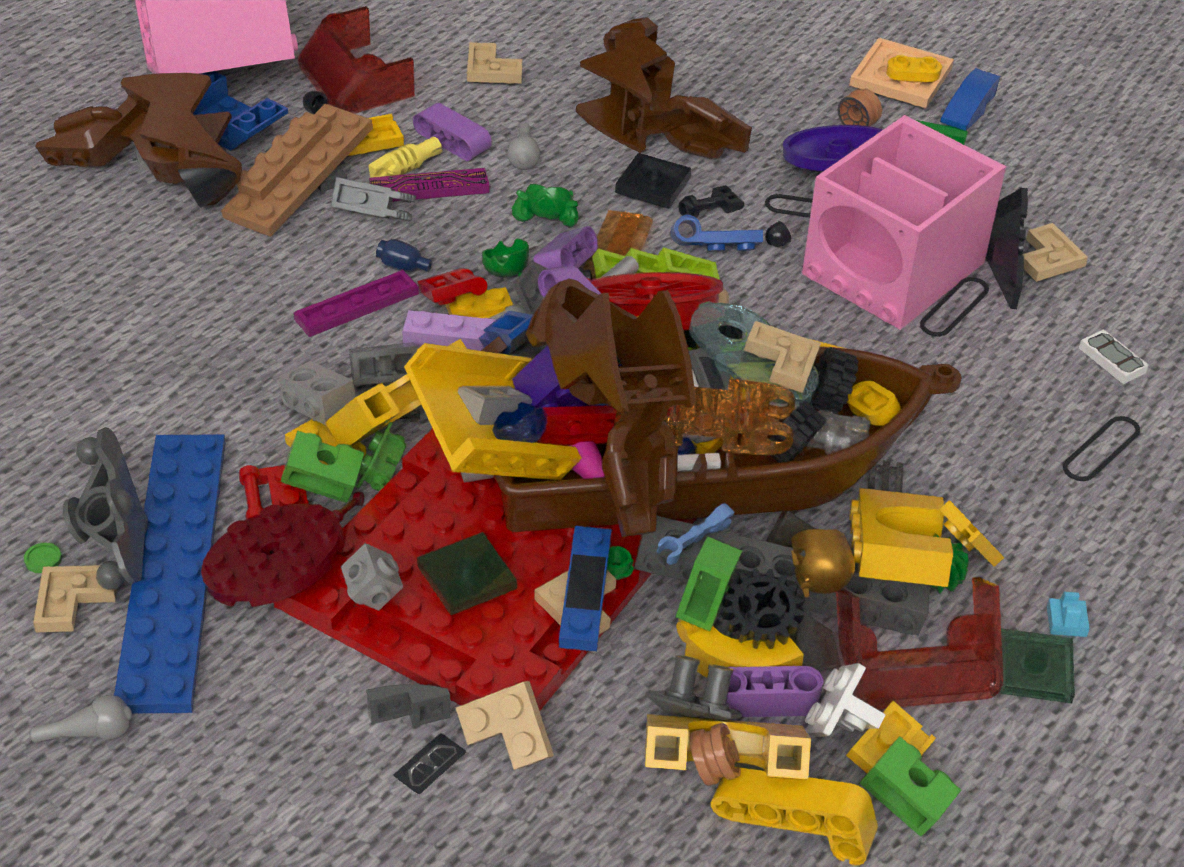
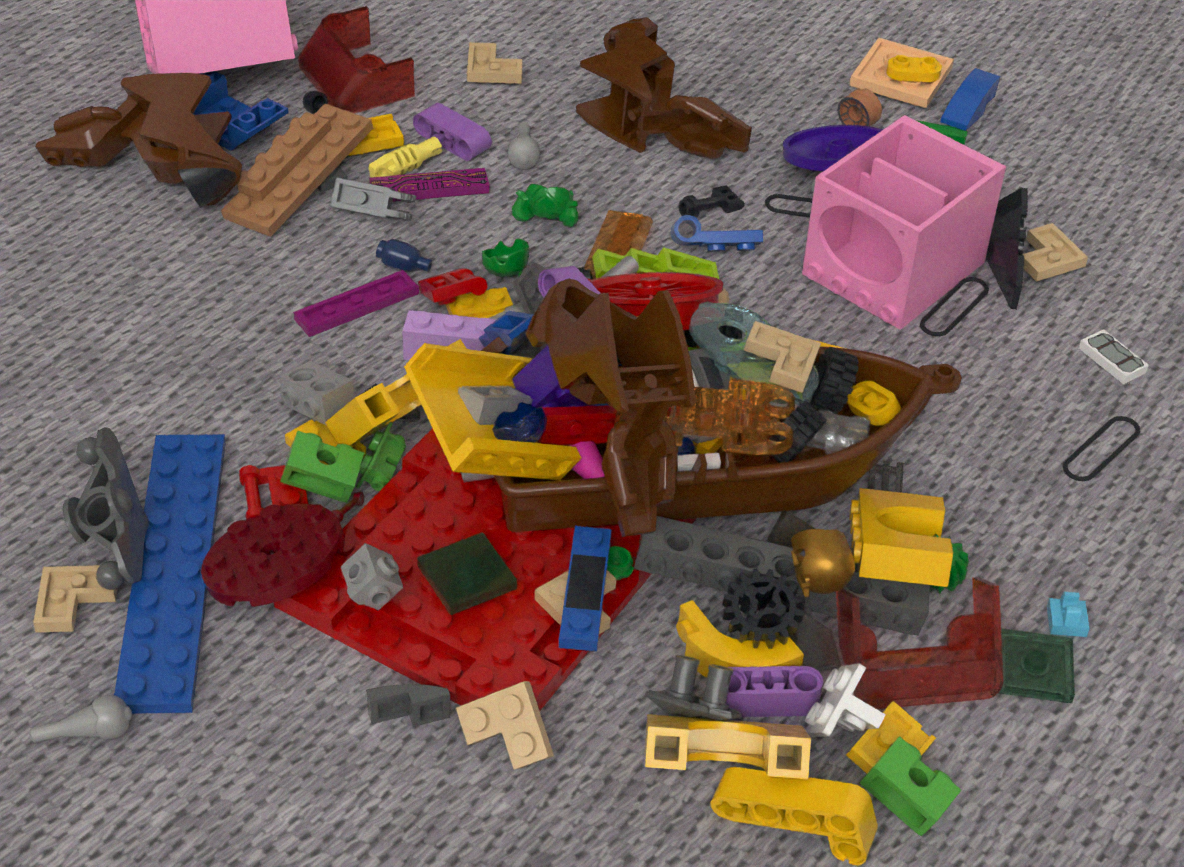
(42, 556): bright green piece -> none
(380, 363): dark grey brick -> none
(429, 763): black sticker -> none
(568, 249): medium lavender beam -> none
(653, 180): black plate -> none
(706, 591): bright green brick -> none
(714, 754): nougat wheel -> none
(715, 522): medium blue piece -> none
(778, 235): black hinge -> none
(968, 533): yellow plate -> none

